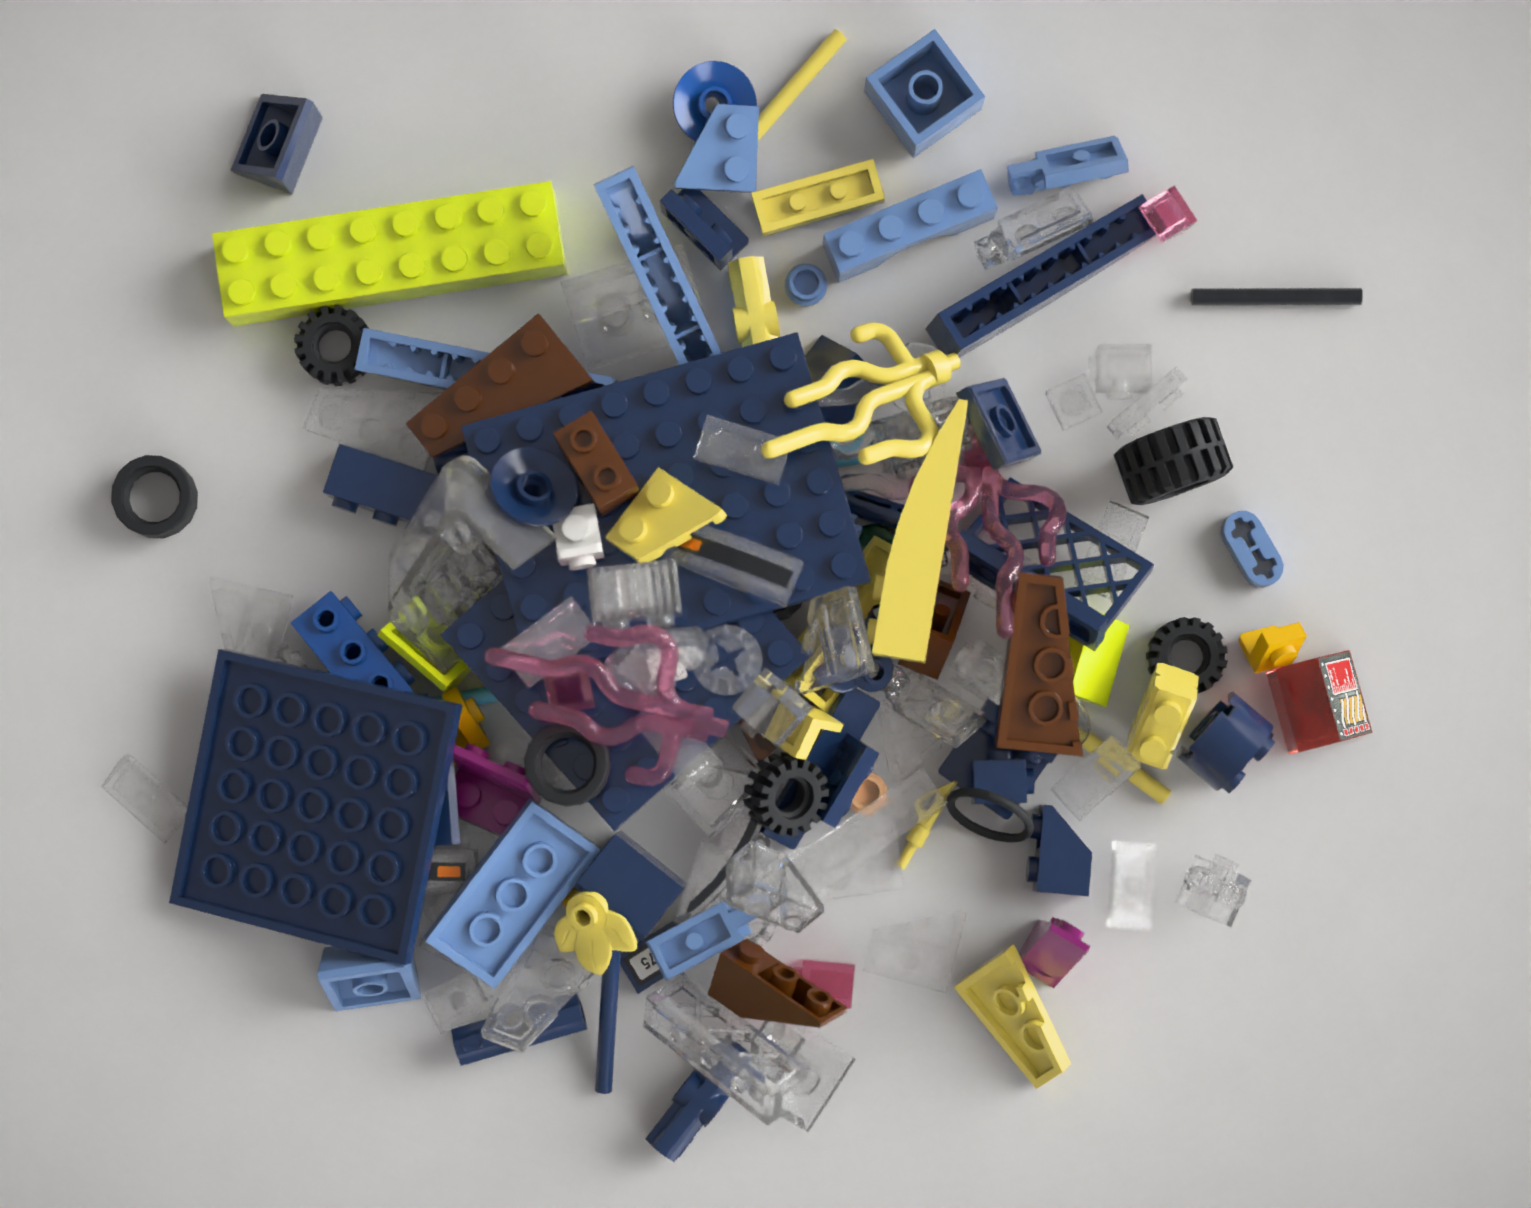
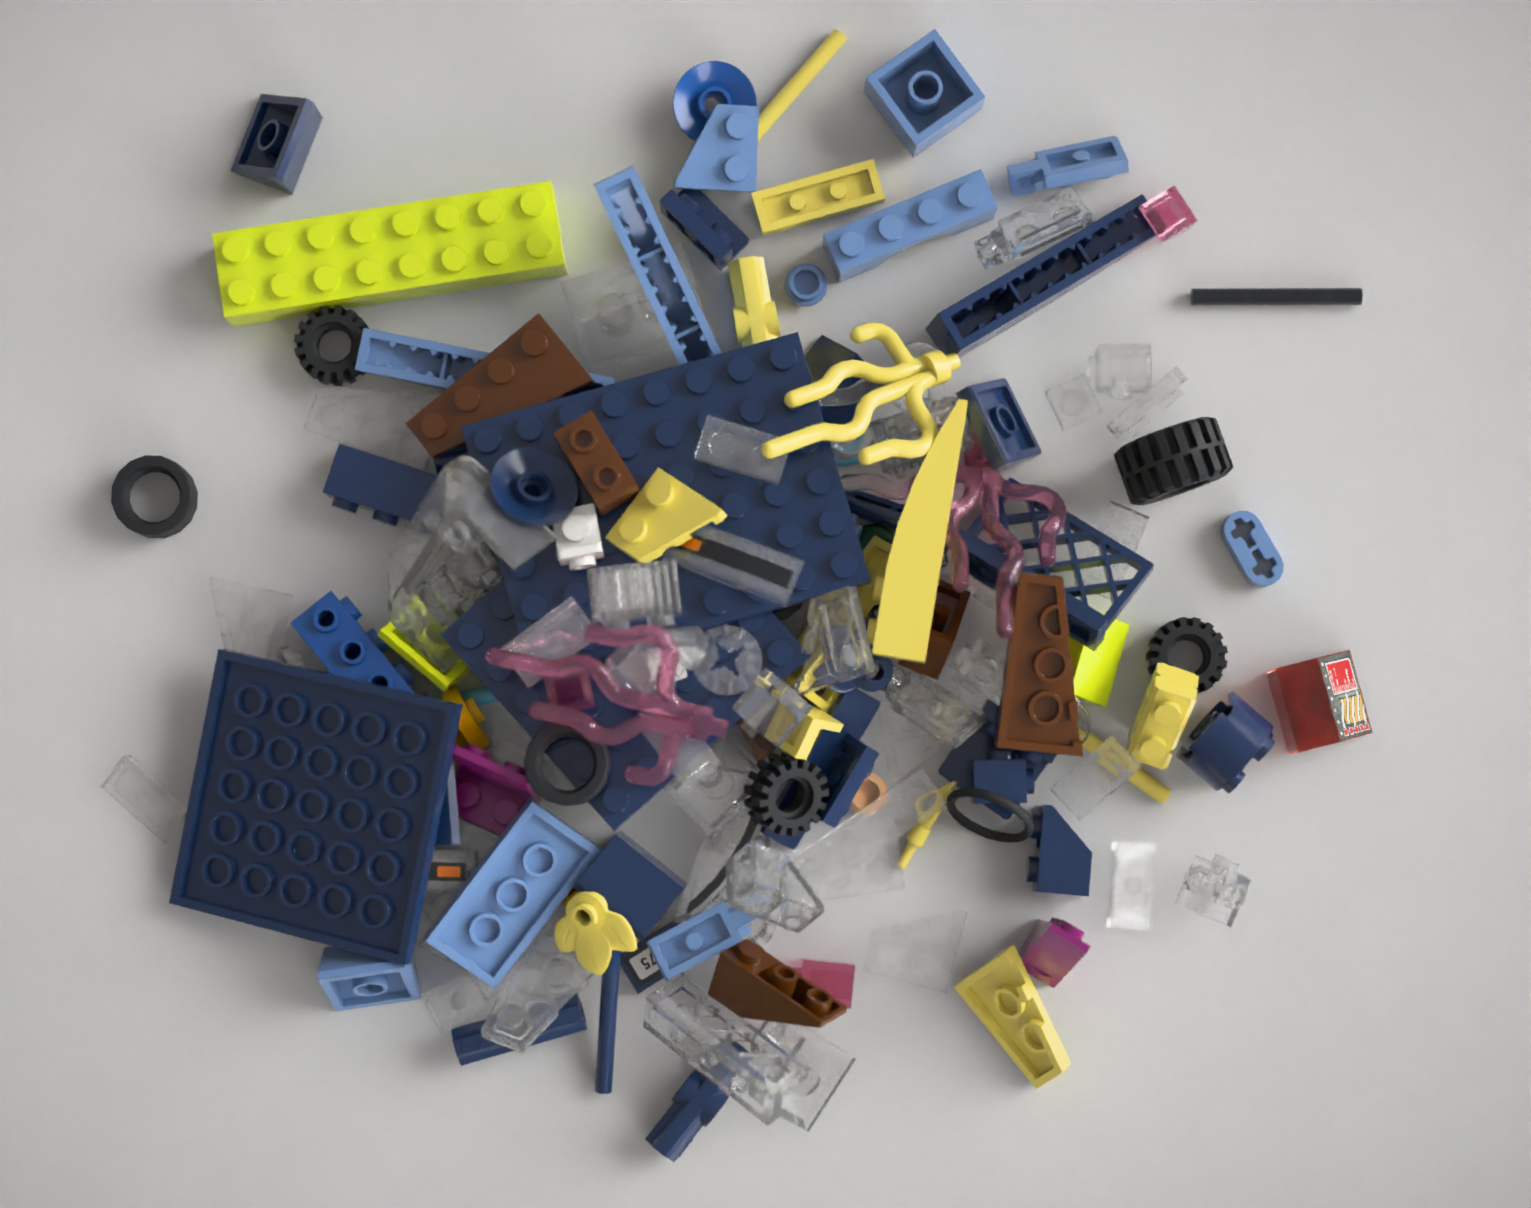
(1272, 646): yellow bracket -> none

